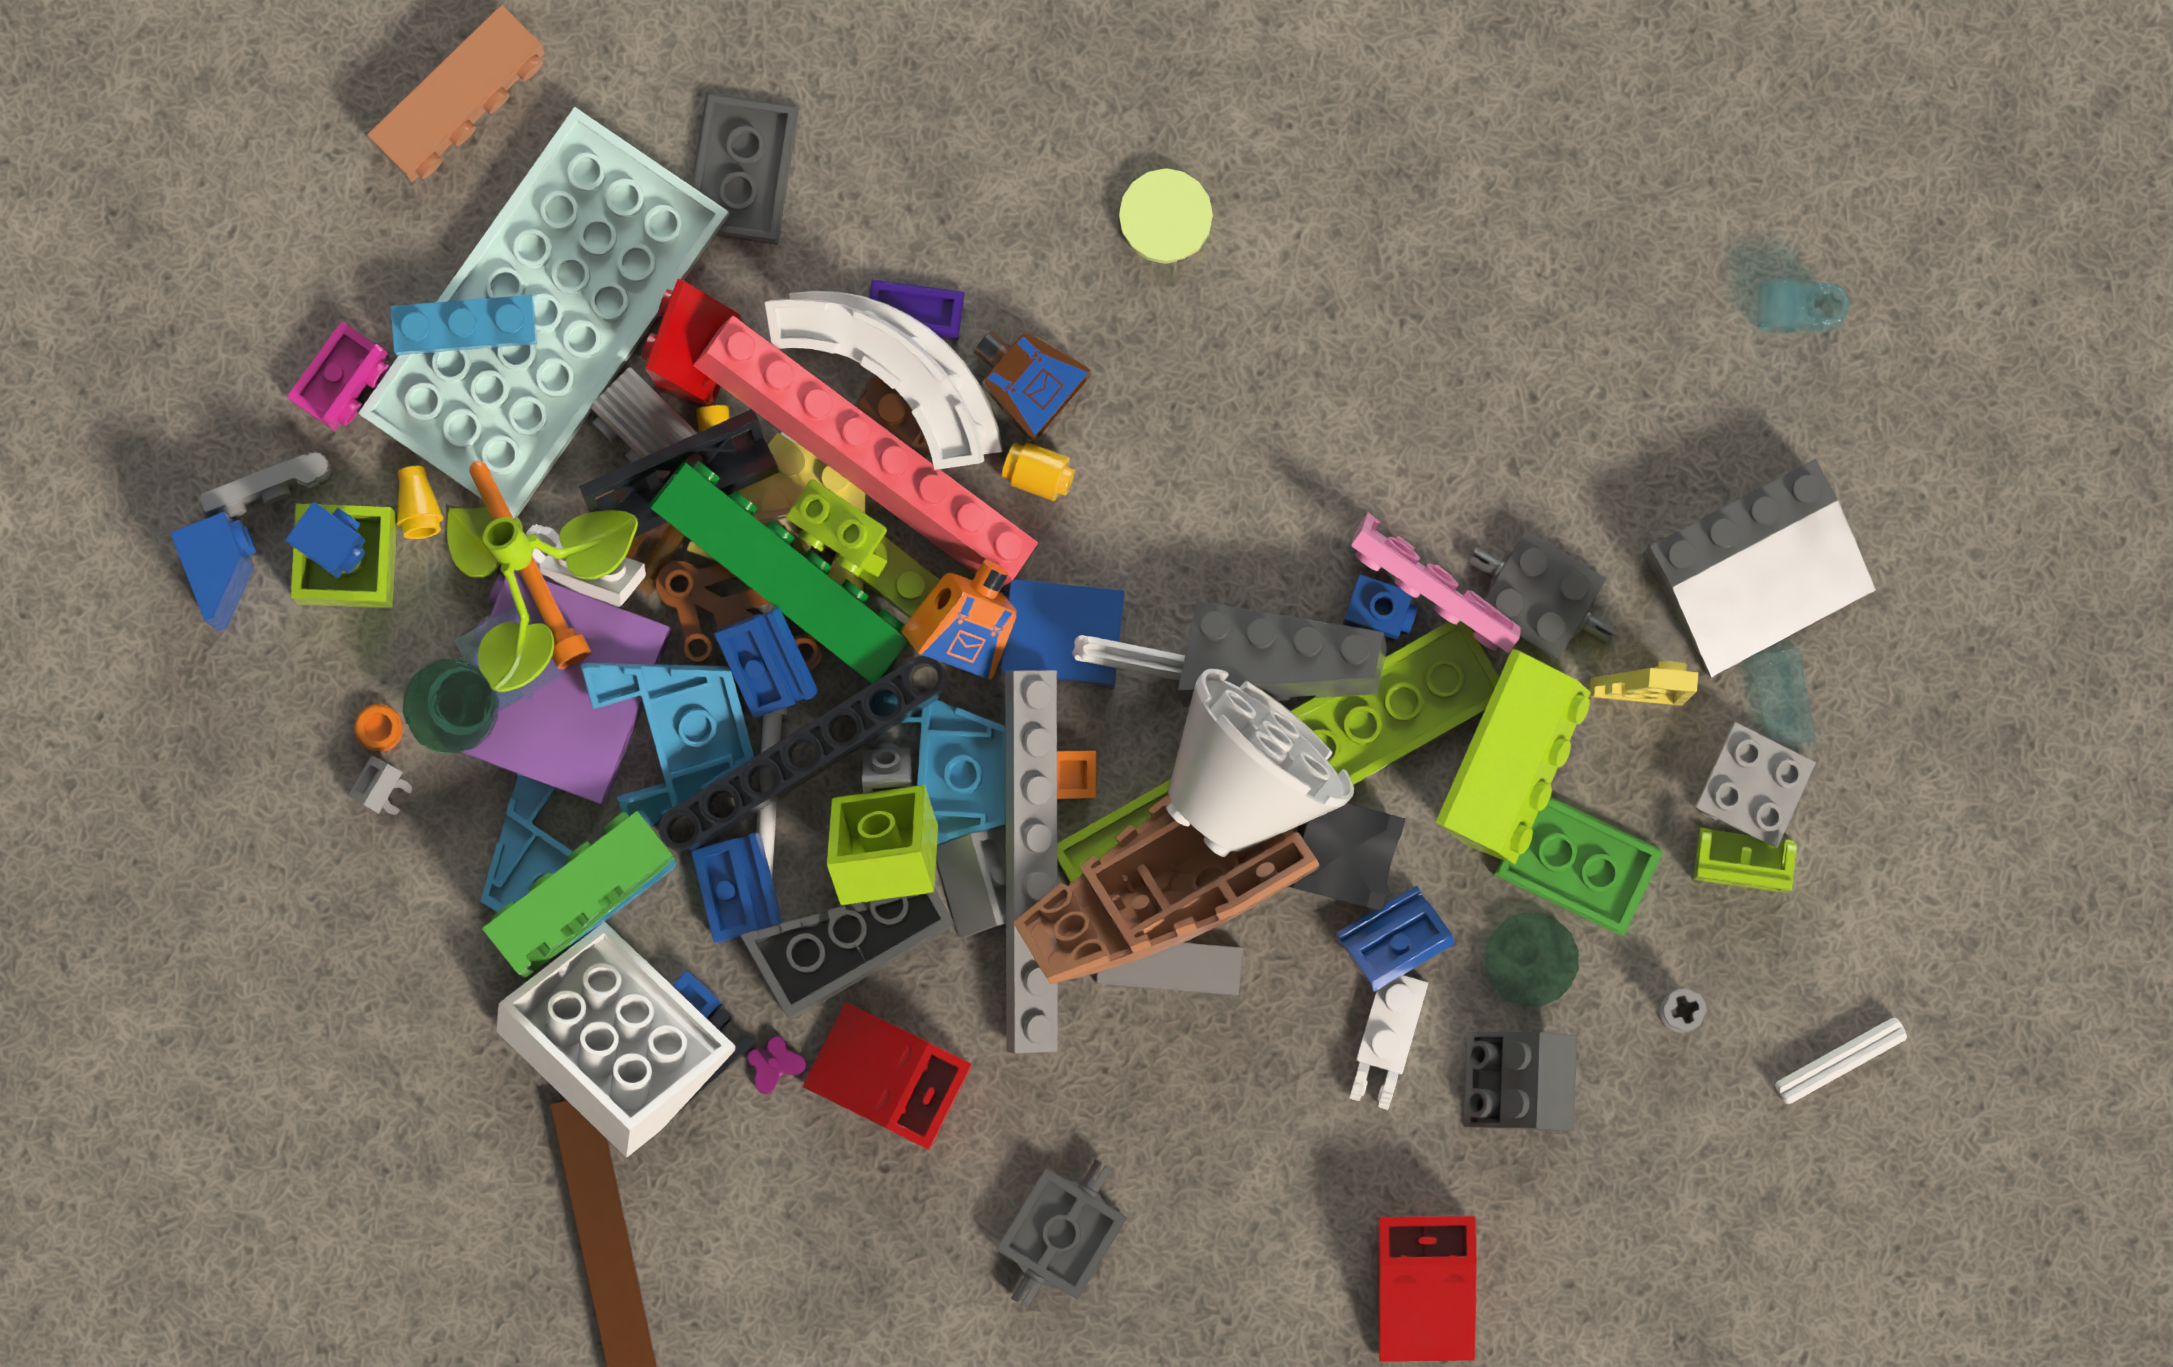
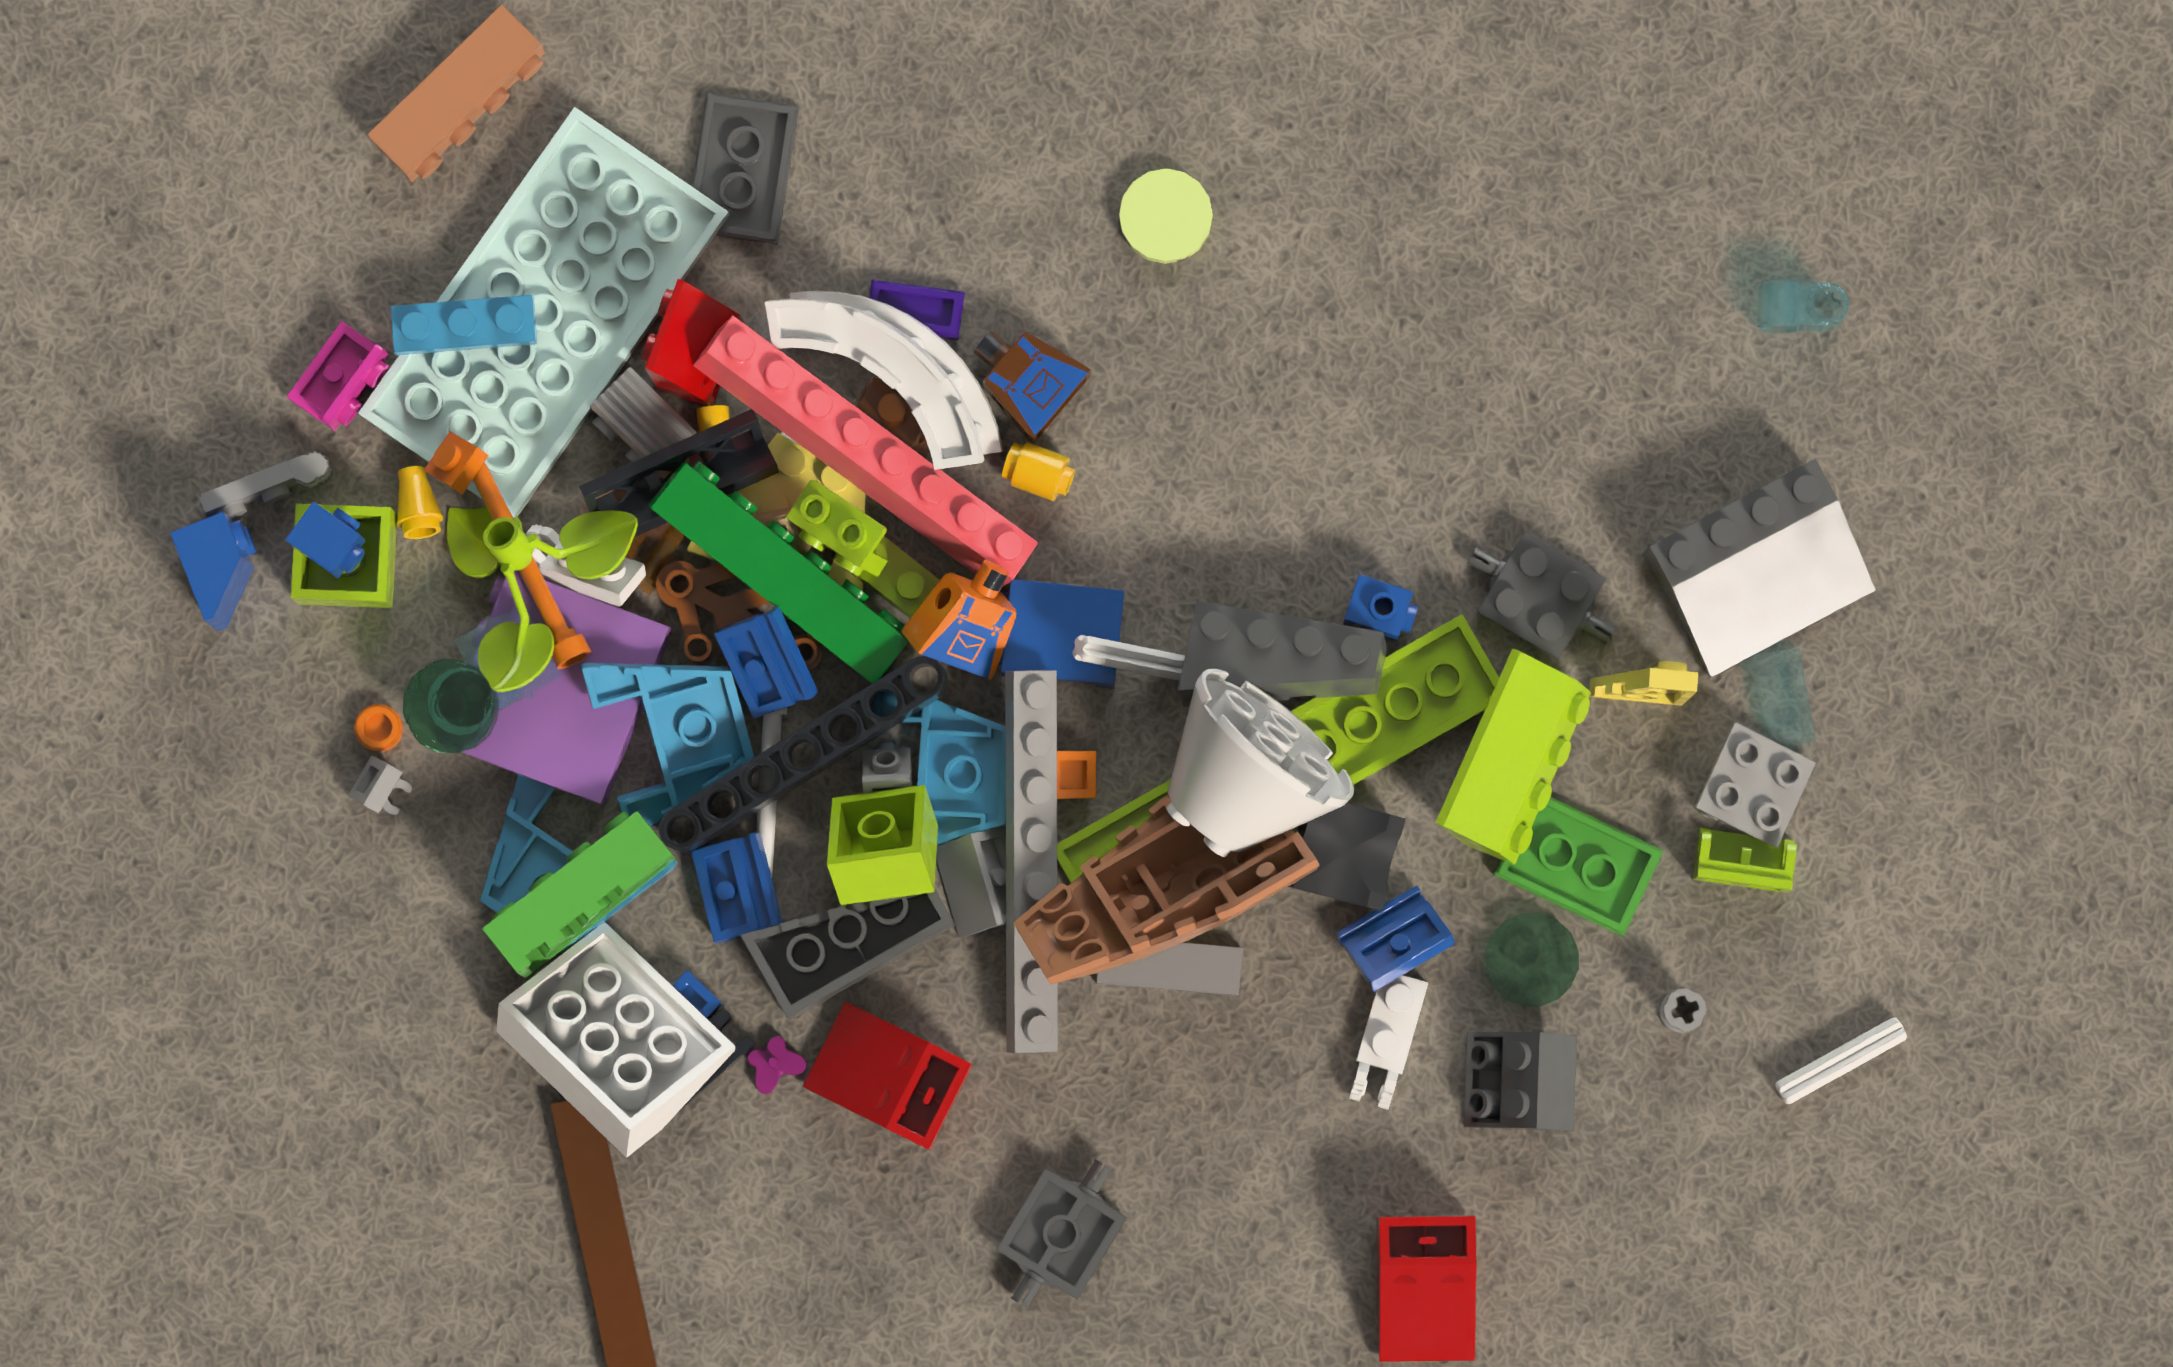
(456, 462): none -> orange plate
(1435, 583): bright pink wing -> none

